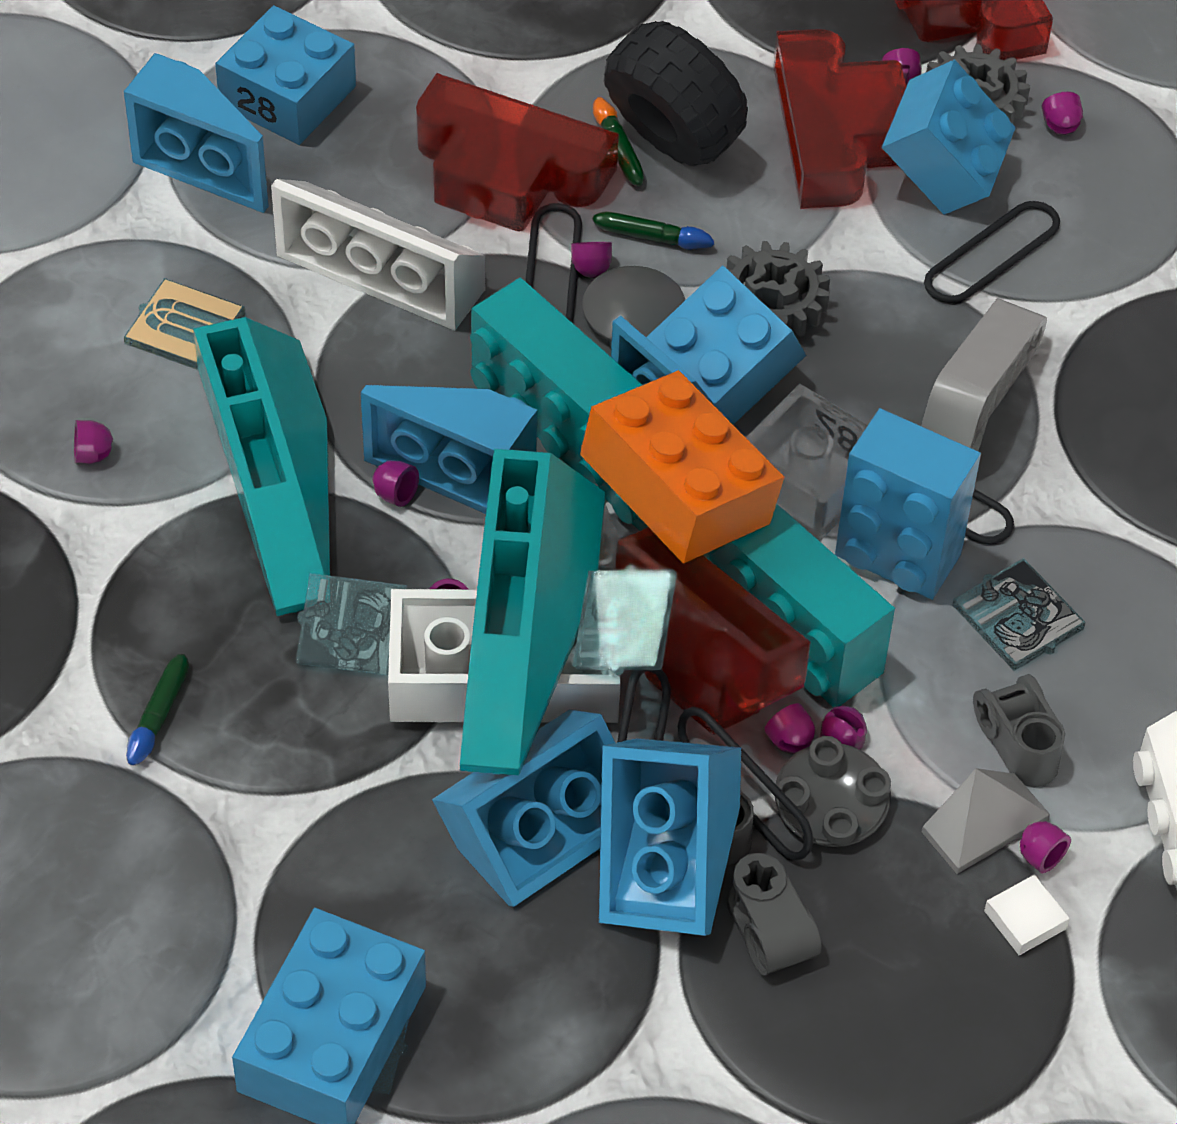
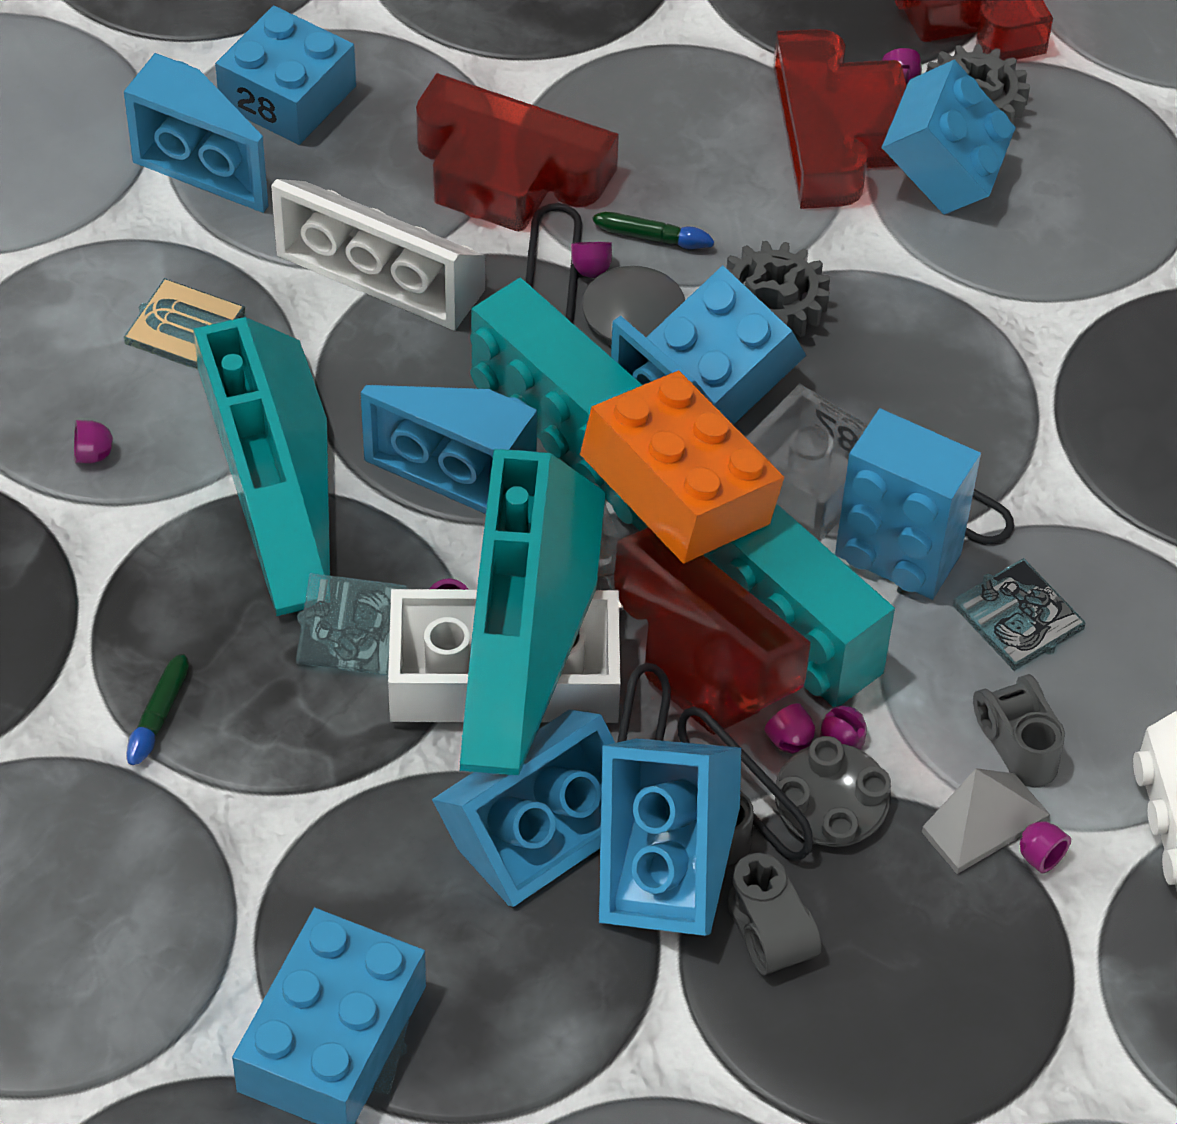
(396, 482): magenta hinge -> none
(624, 620): clear light blue piece -> none
(628, 161): dark green piece -> none
(676, 93): black tyre -> none
(983, 372): light grey beam -> none
(1001, 268): black piece -> none
(1026, 914): white tile -> none
(1063, 112): magenta hinge -> none

